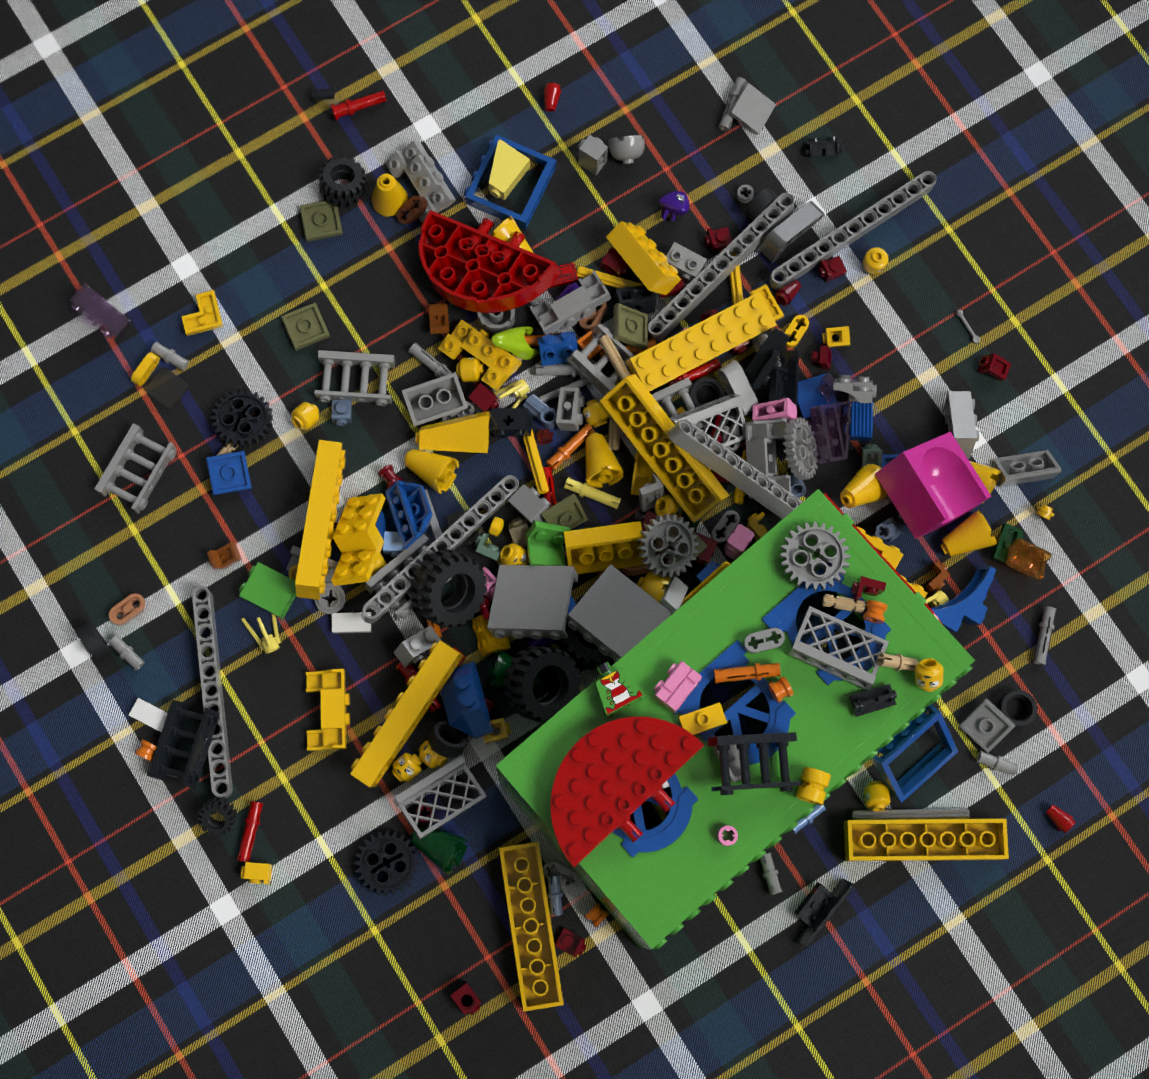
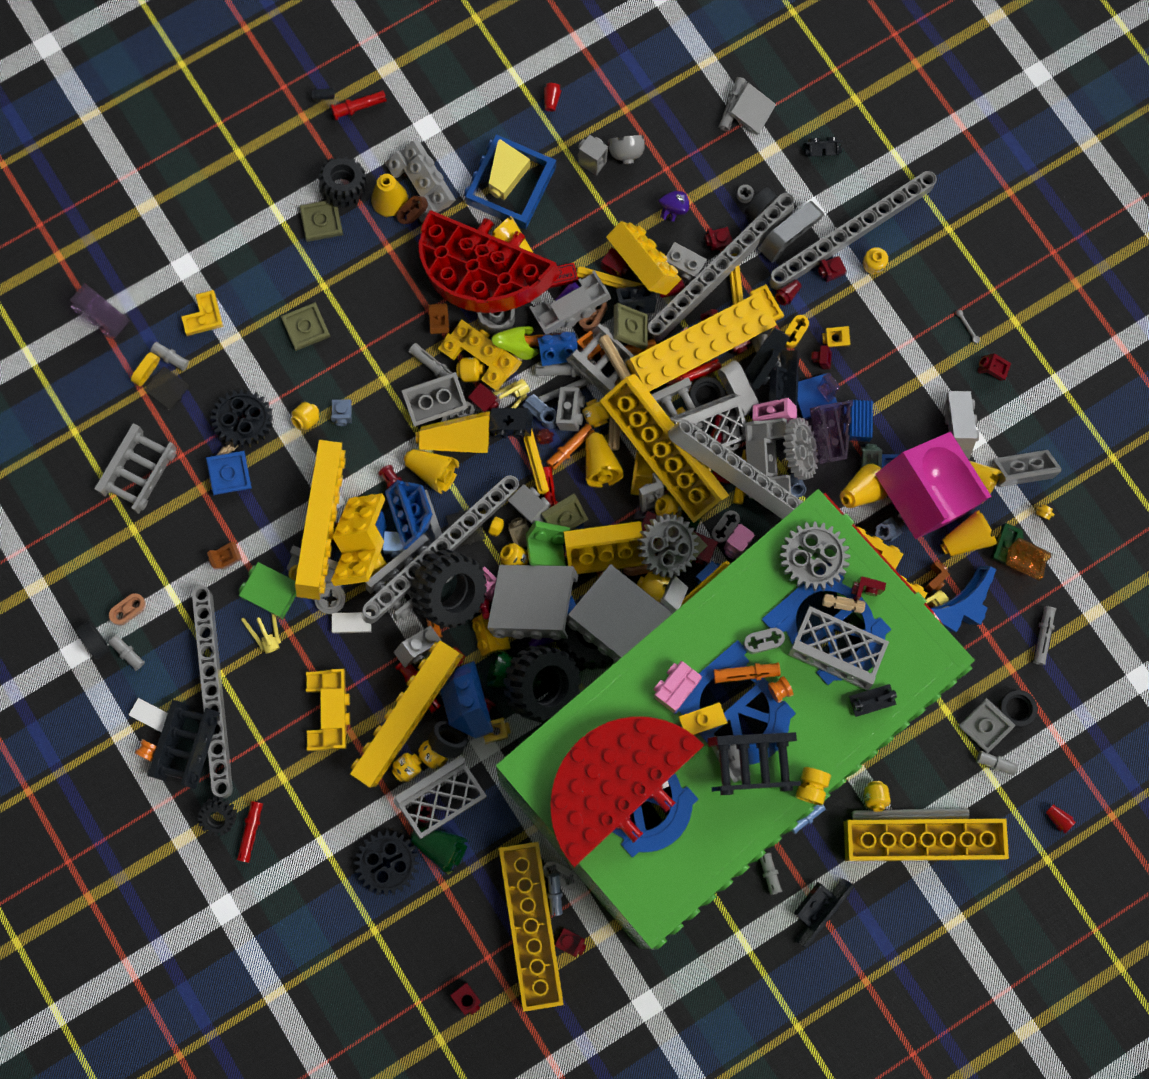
(256, 872): yellow brick -> none
(347, 360): light grey fence -> none
(488, 550): sand green bracket -> none
(592, 493): light yellow pin -> none
(597, 915): orange wheel -> none
(616, 690): torso -> none
(727, 829): bright pink bush -> none
(758, 530): yellow bracket -> none
(859, 390): light grey bracket -> none
(875, 611): orange wheel -> none
(897, 662): tan axle -> none
(927, 766): blue window -> none
(929, 675): yellow head -> none

